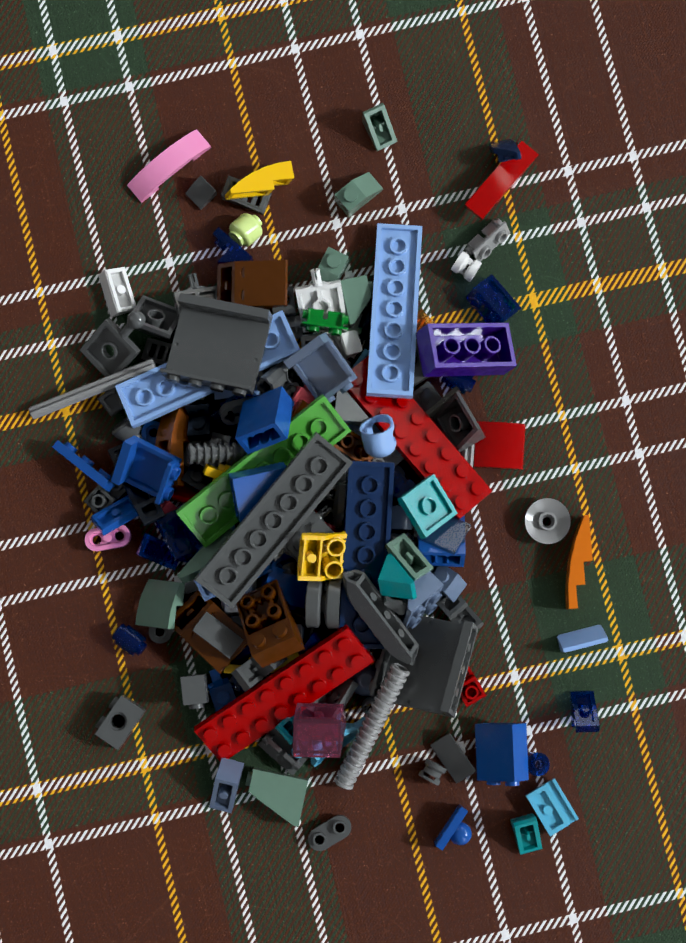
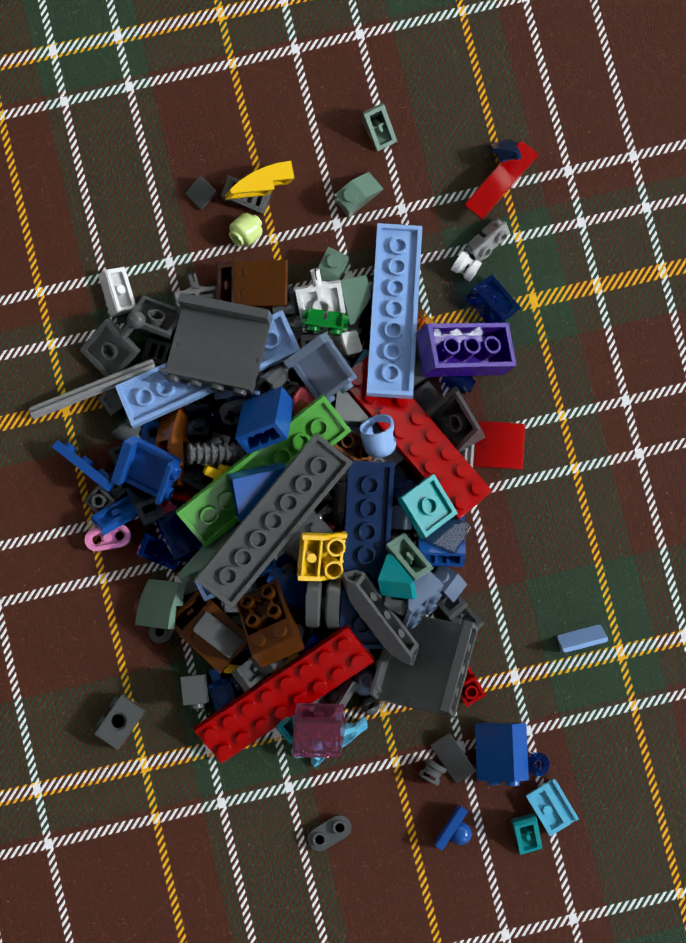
(129, 640): clear blue brick -> none
(167, 164): bright pink slope -> none
(226, 785): sand blue slope -> none
(234, 251): clear blue slope -> none
(279, 792): sand green slope -> none
(280, 751): dark grey hinge -> none
(371, 726): light grey piece -> none
(555, 512): light grey dish -> none
(580, 552): orange slope -> none
(584, 712): clear blue slope -> none

